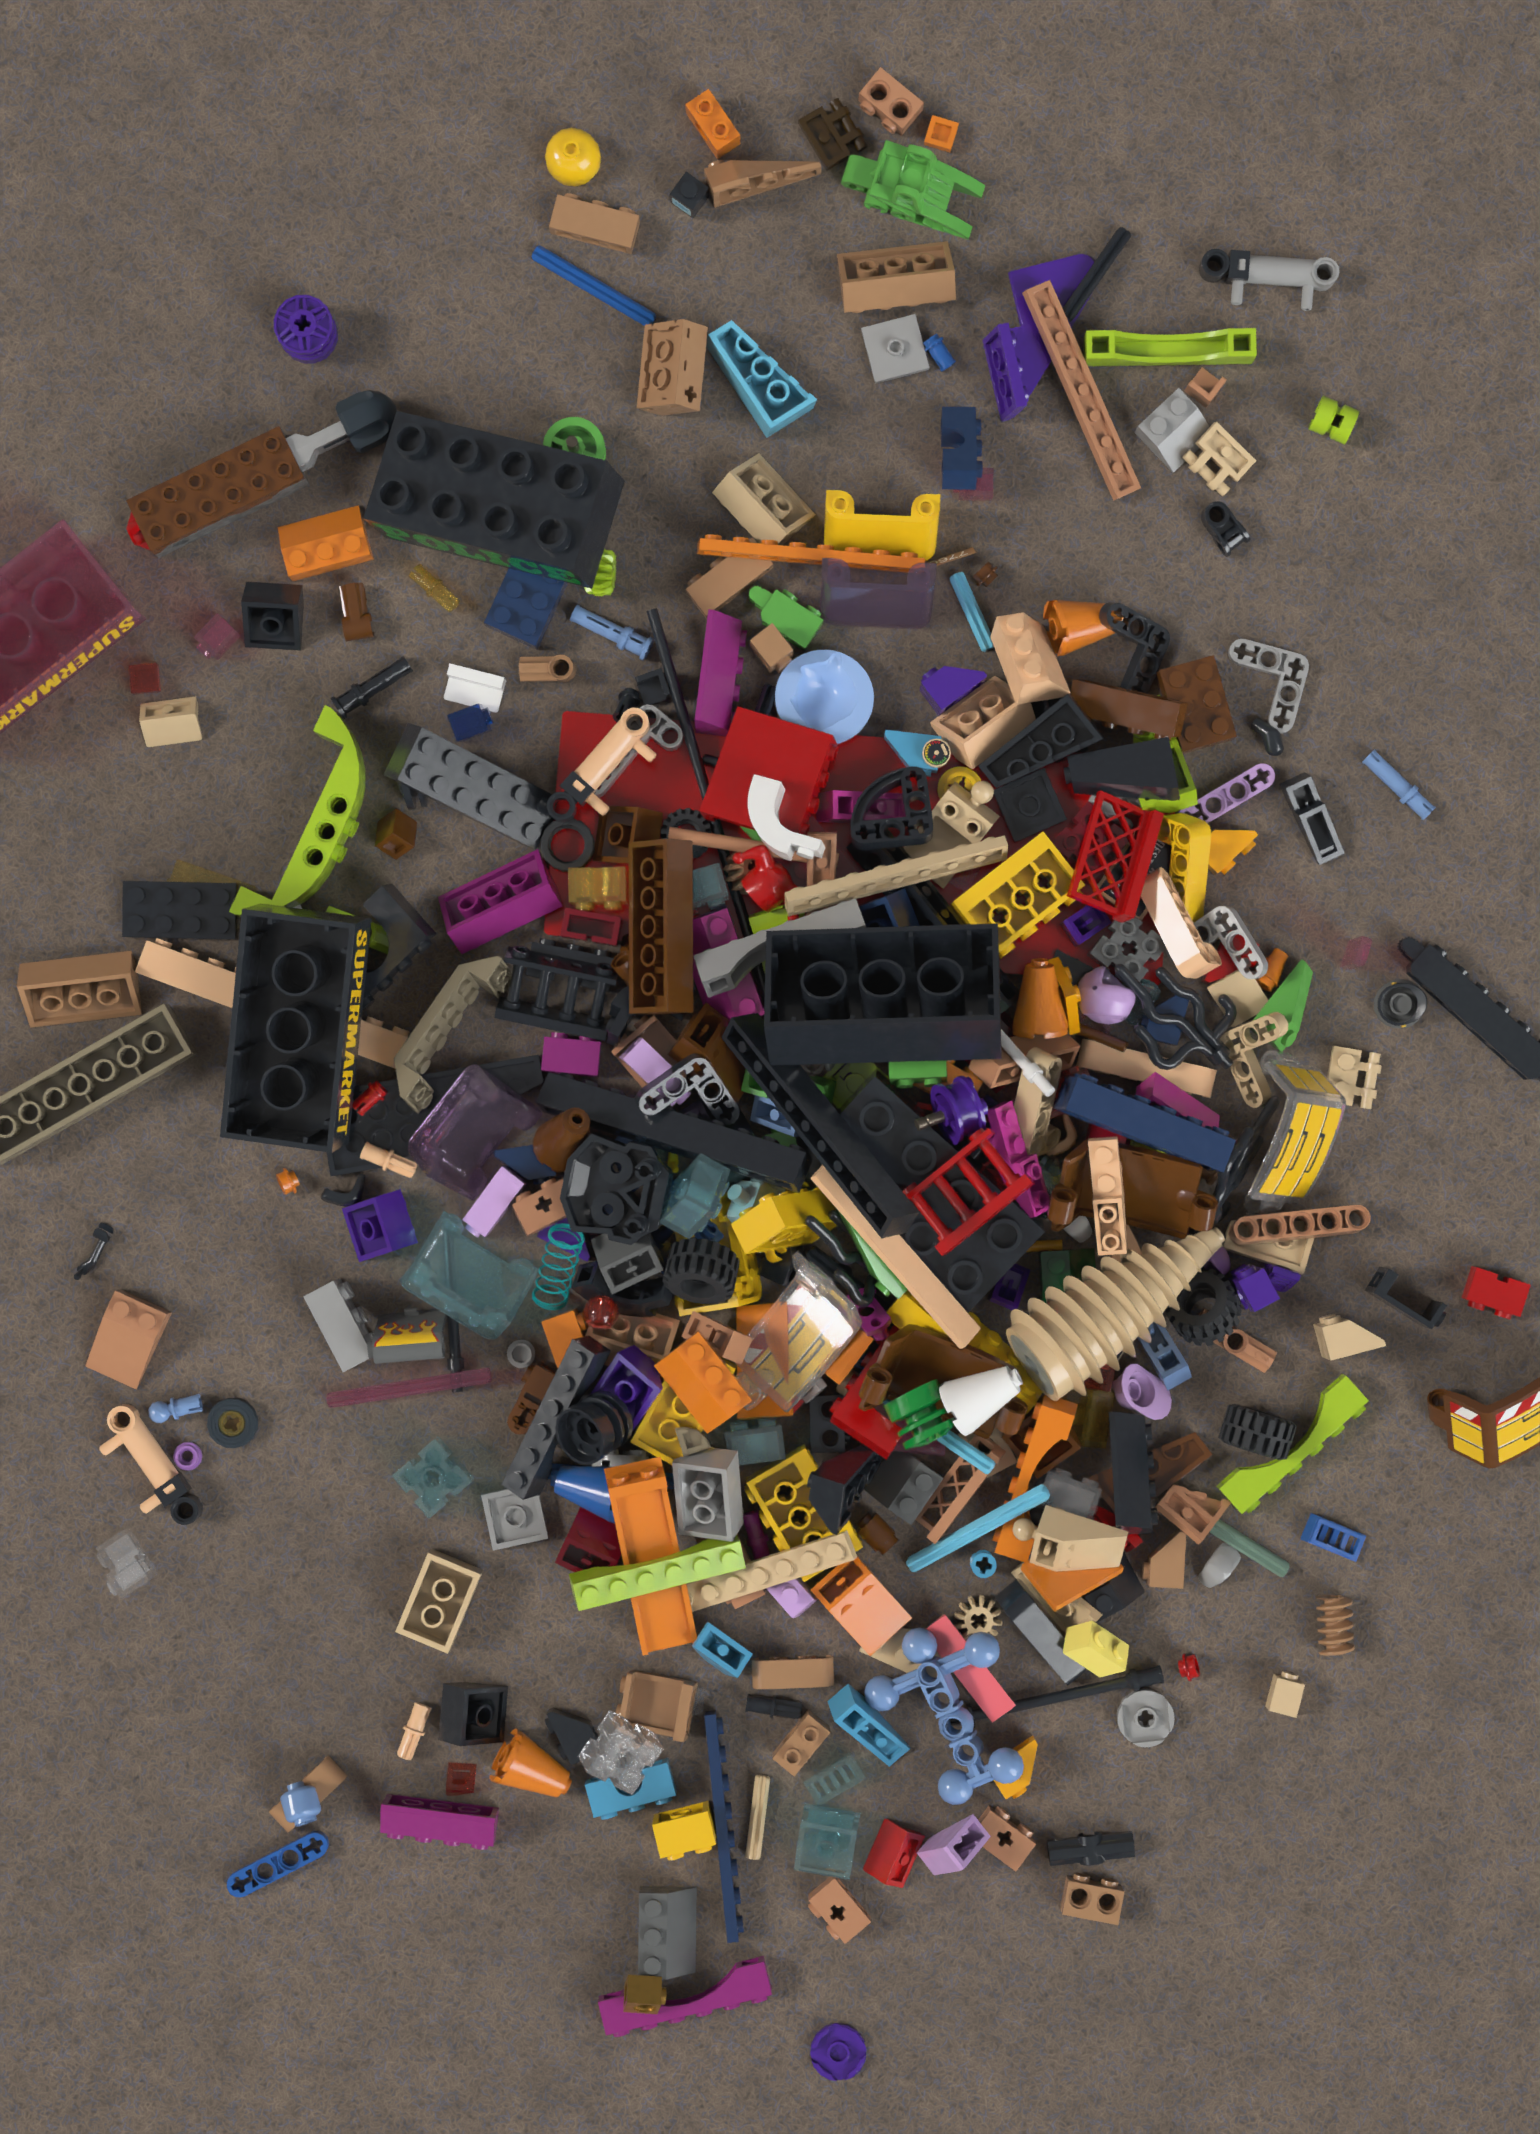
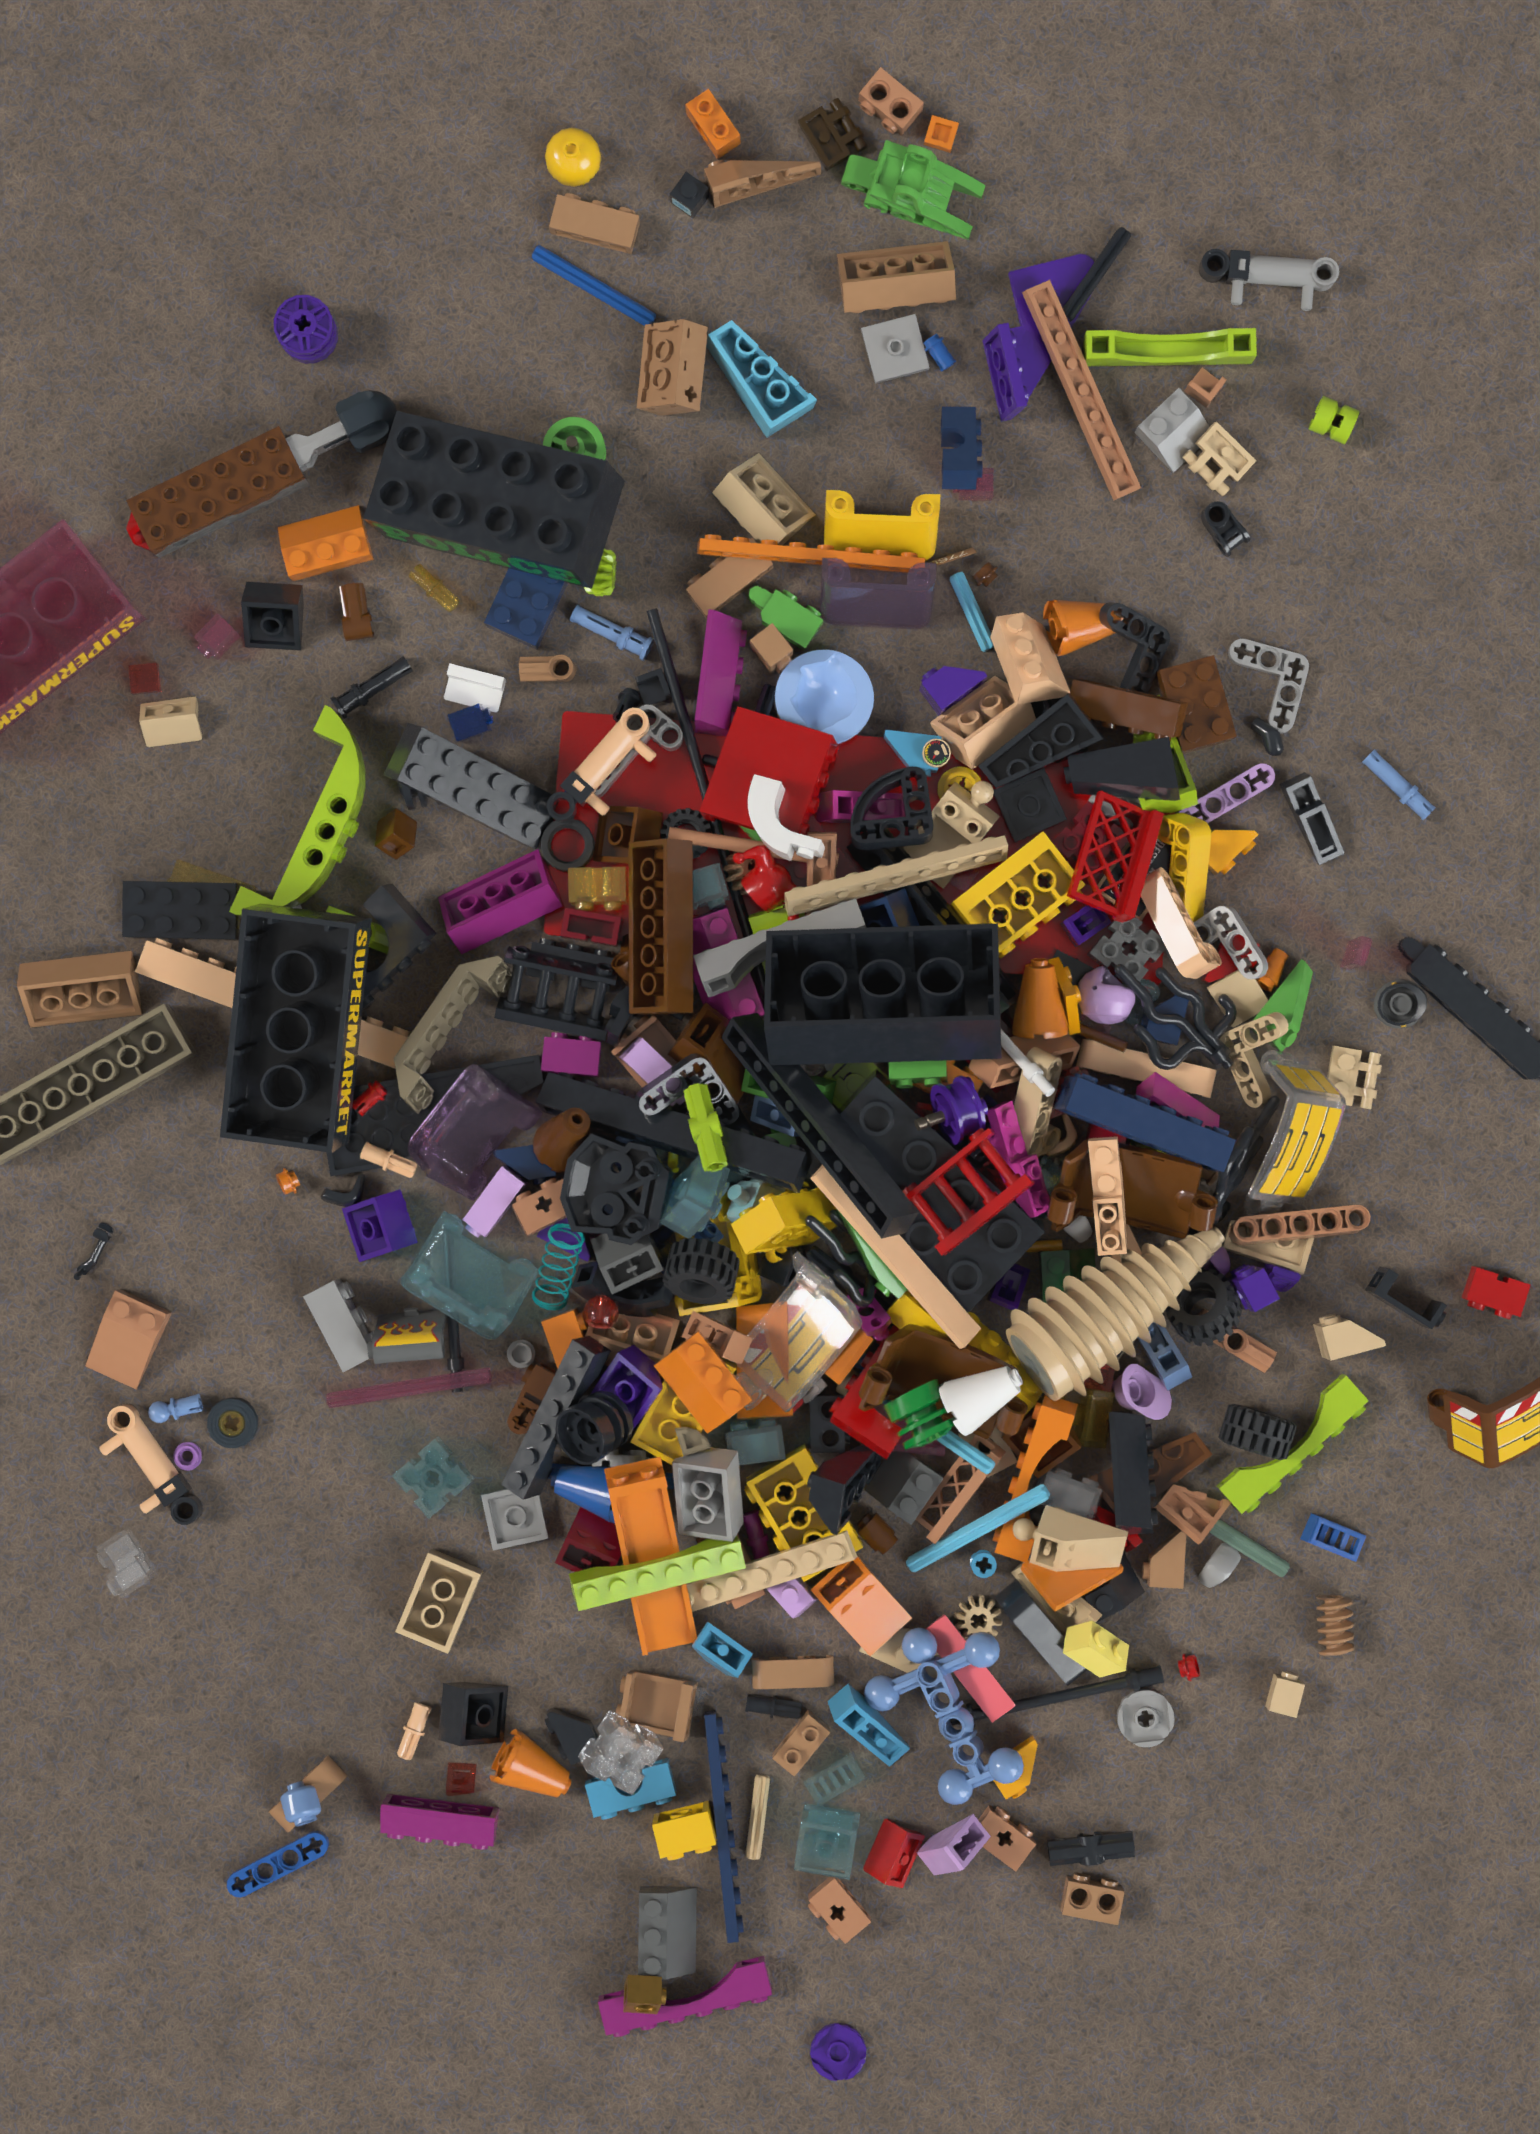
(705, 1127): none -> lime piece

